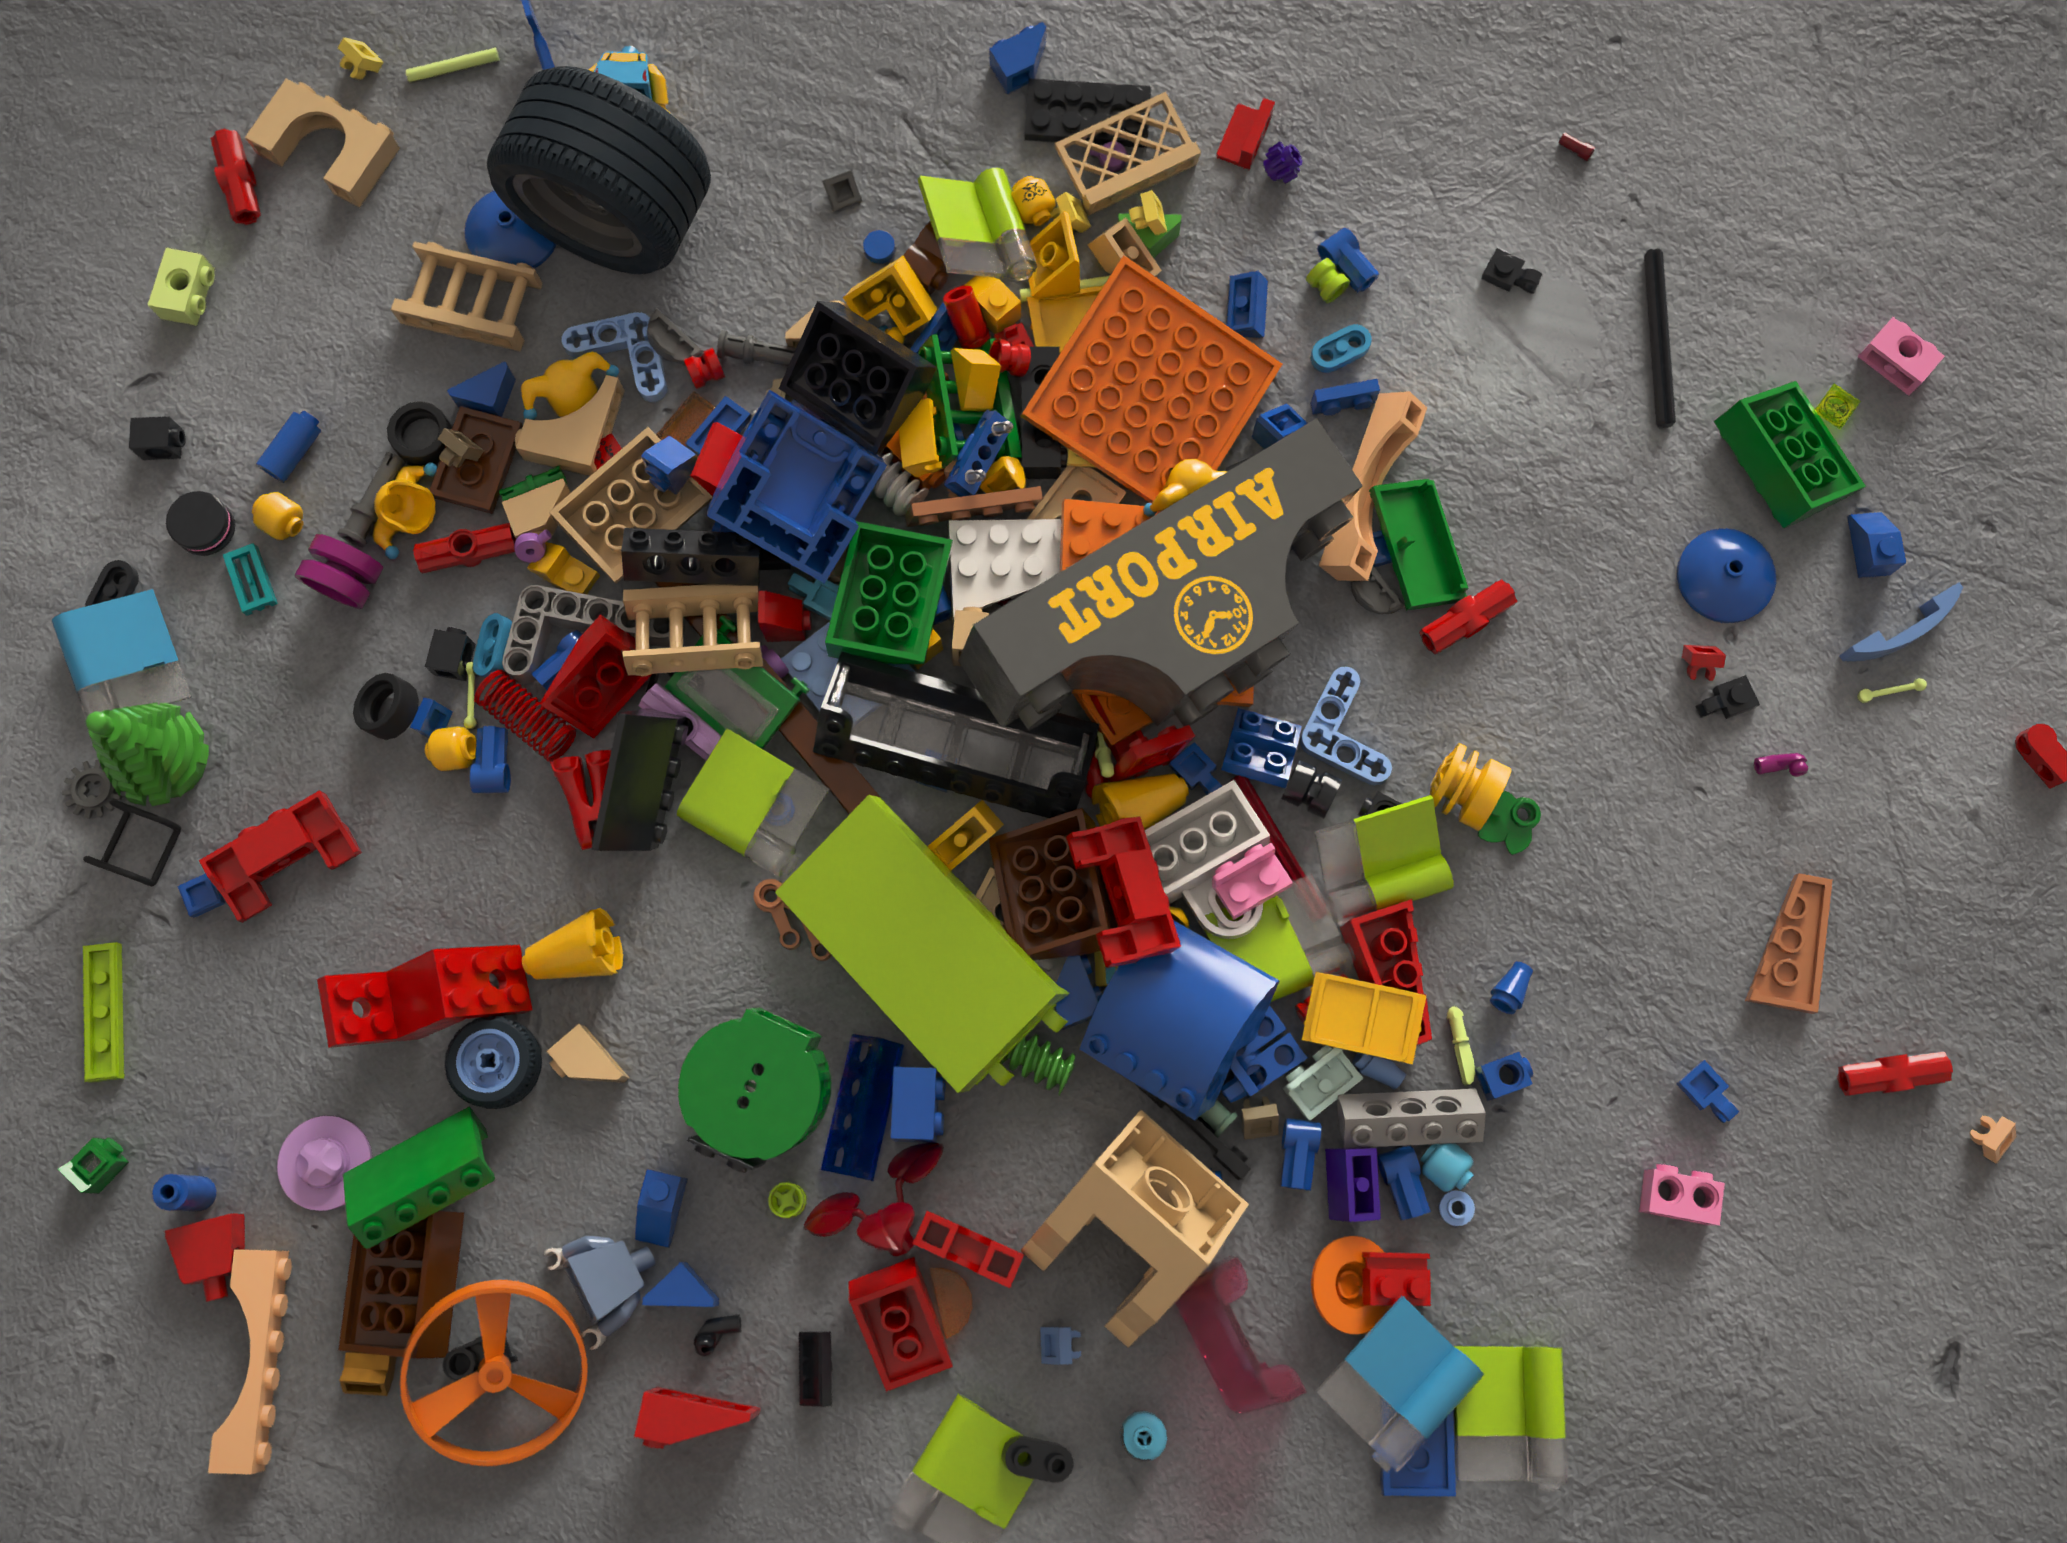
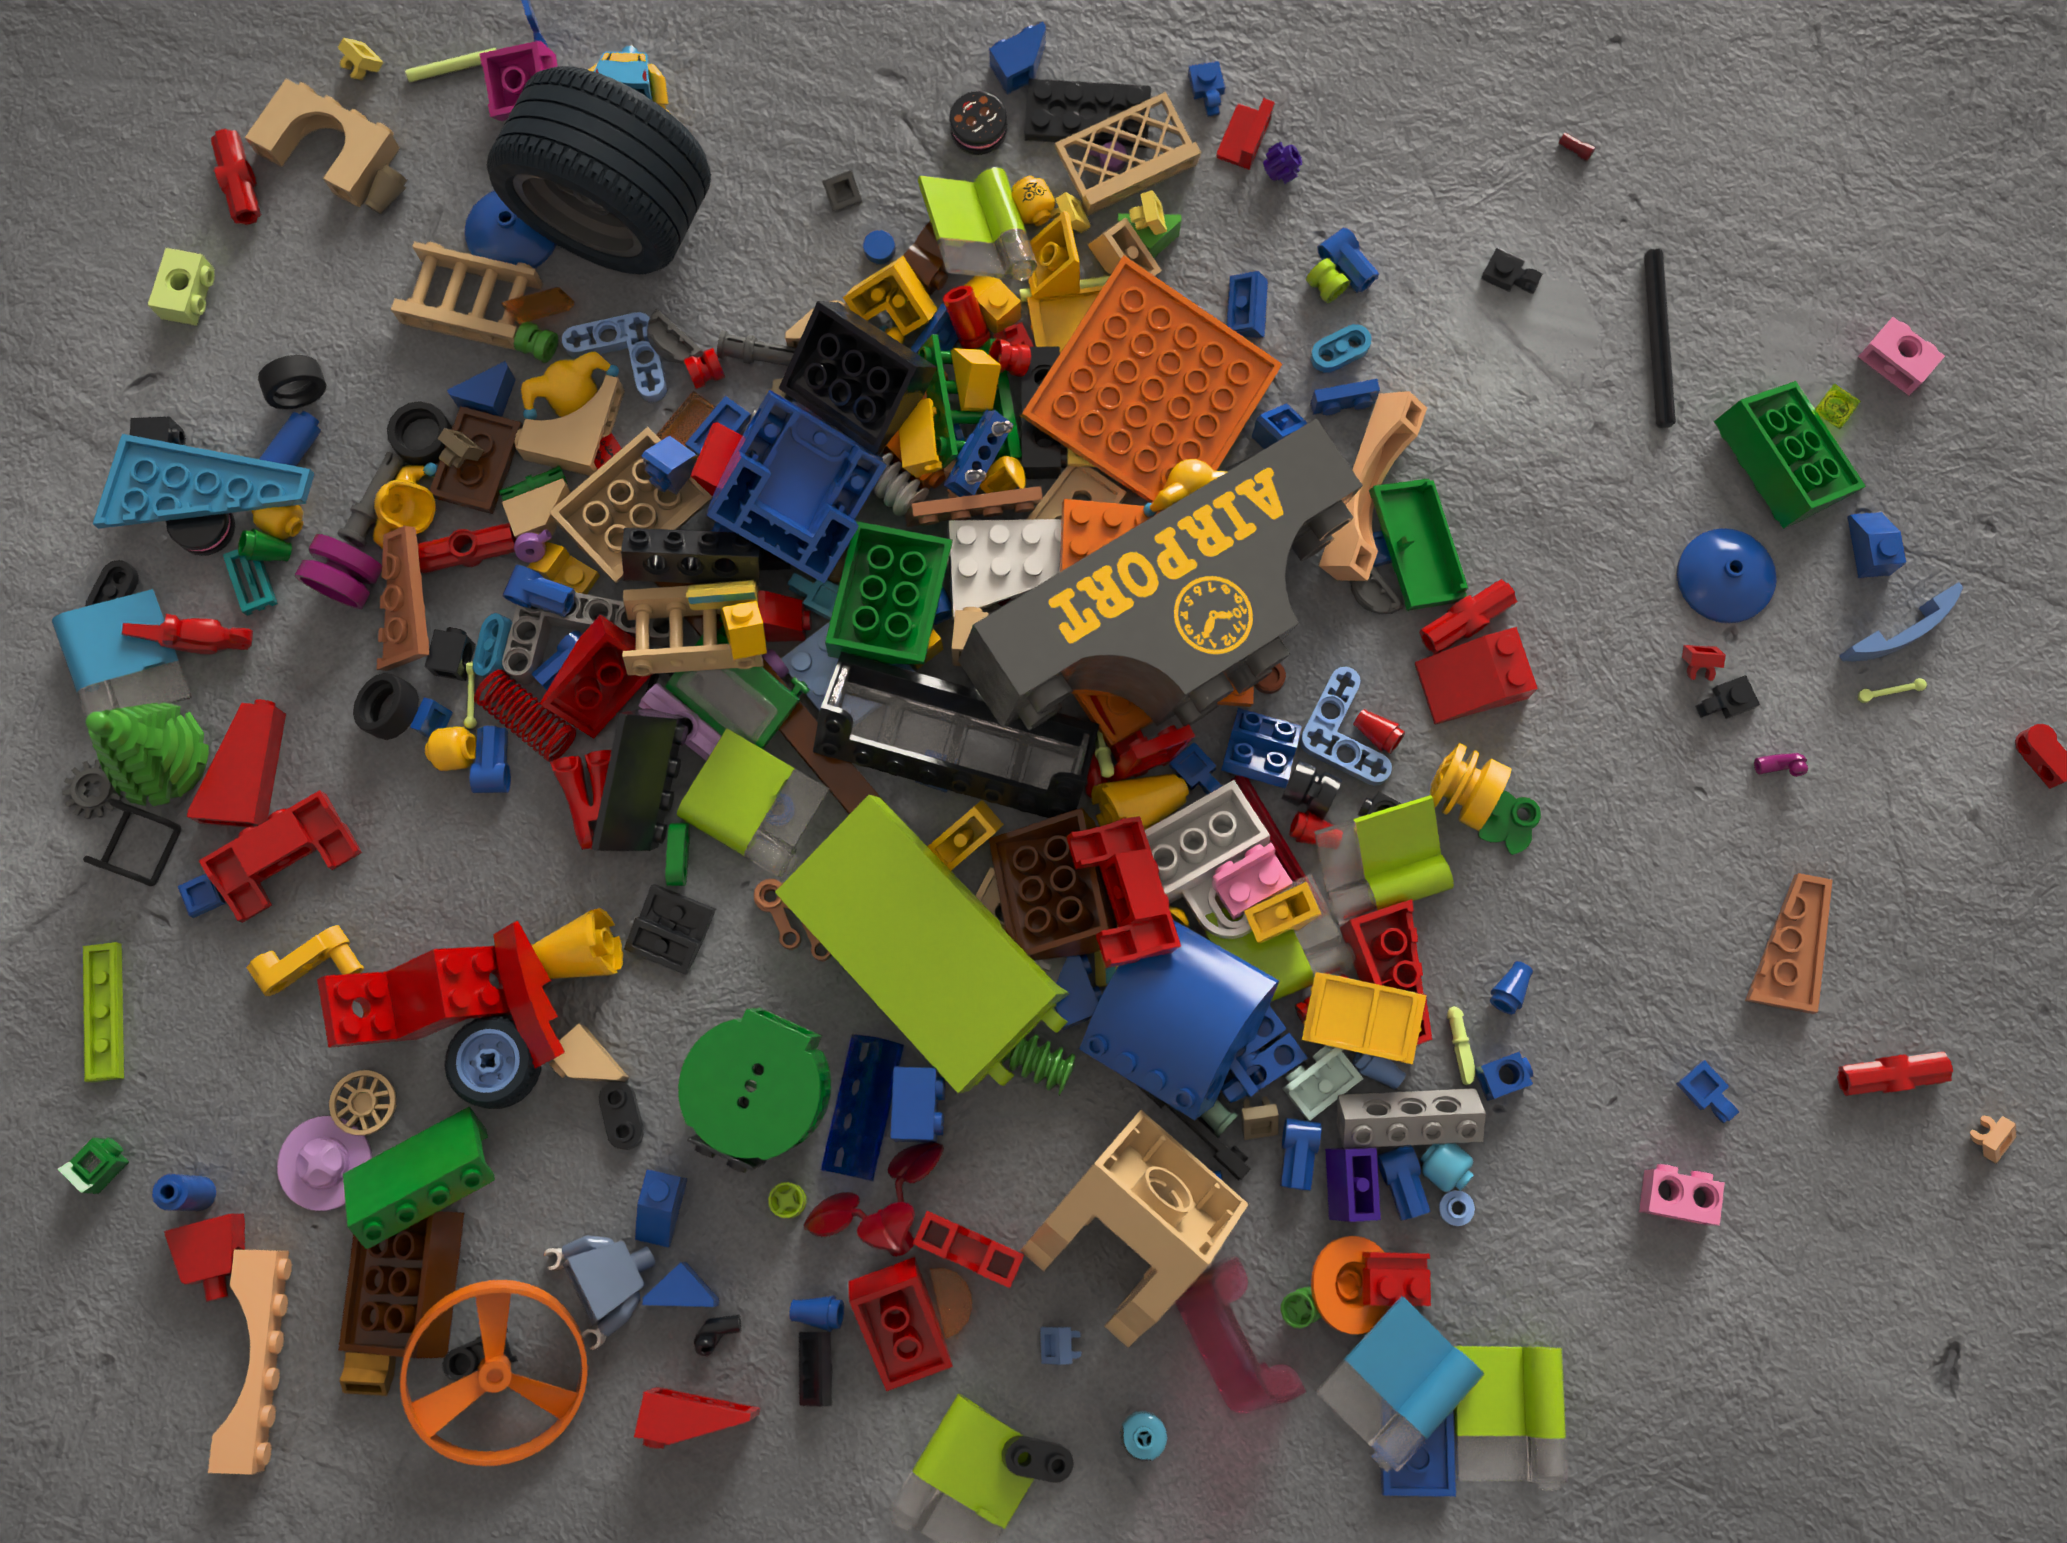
(177, 481): none -> dark azure wing
(192, 635): none -> red animal
(243, 770): none -> red slope
(263, 547): none -> green cone
(275, 974): none -> yellow beam
(276, 381): none -> black tyre
(362, 1103): none -> tan wheel
(385, 189): none -> dark tan cone
(405, 621): none -> nougat wing
(508, 72): none -> dark pink slope
(522, 984): none -> red slope
(530, 589): none -> blue piece
(536, 341): none -> bright green wheel
(538, 305): none -> clear orange tile
(621, 1114): none -> black plate
(670, 929): none -> black slope
(677, 854): none -> green beam
(721, 594): none -> light yellow slope
(744, 629): none -> yellow slope
(820, 1312): none -> blue cone
(978, 122): none -> black head
(1208, 84): none -> blue plate
(1272, 682): none -> copper tile
(1282, 913): none -> yellow slope
(1296, 1310): none -> bright green wheel
(1304, 825): none -> red cone
(1379, 730): none -> red cone
(1476, 676): none -> red slope

